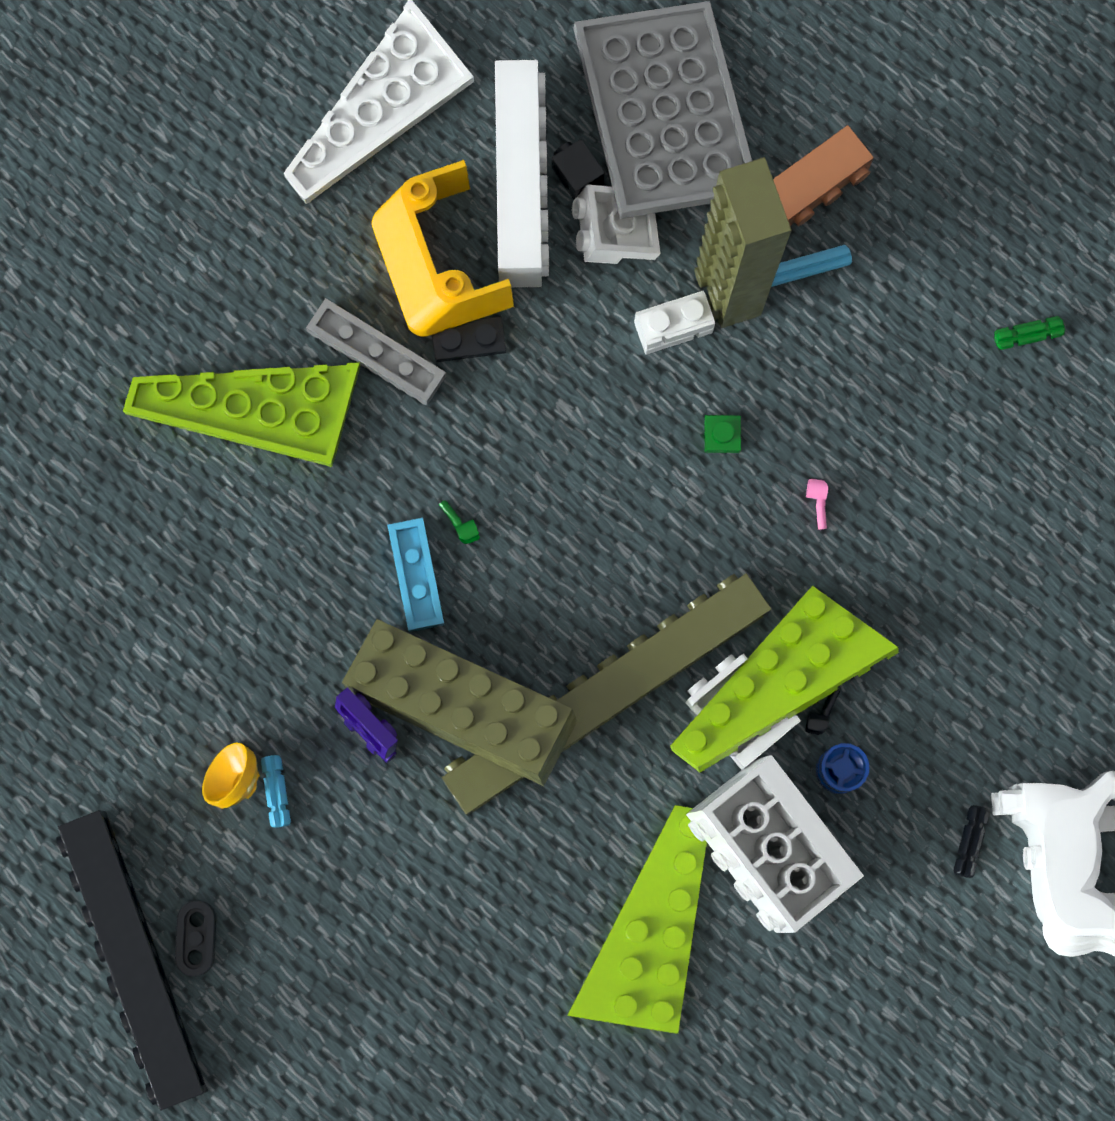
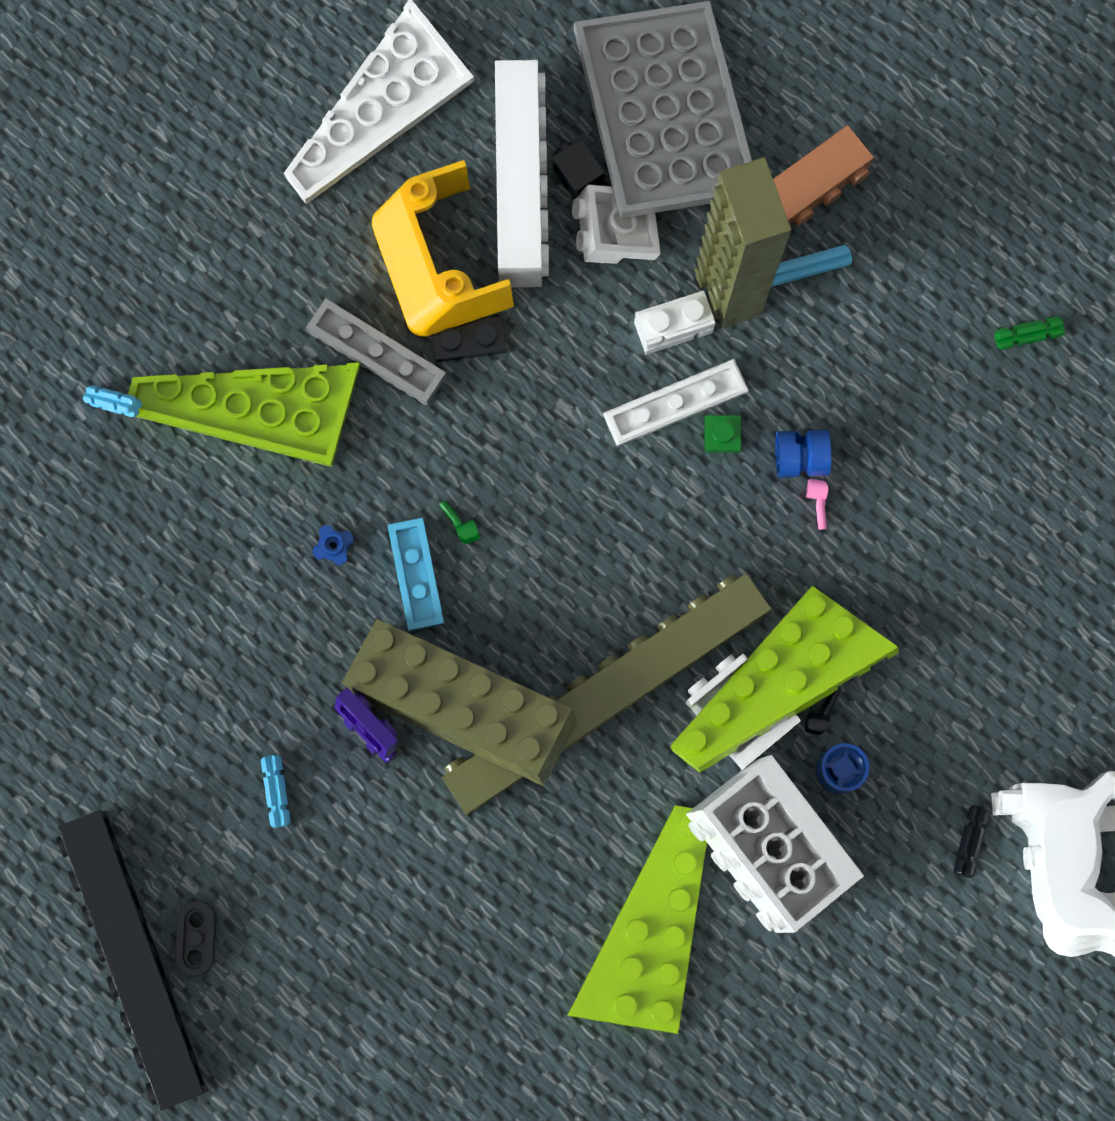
(112, 401): none -> medium azure axle
(231, 776): yellow piece -> none
(336, 554): none -> blue plate
(675, 402): none -> white tile
(803, 453): none -> blue wheel

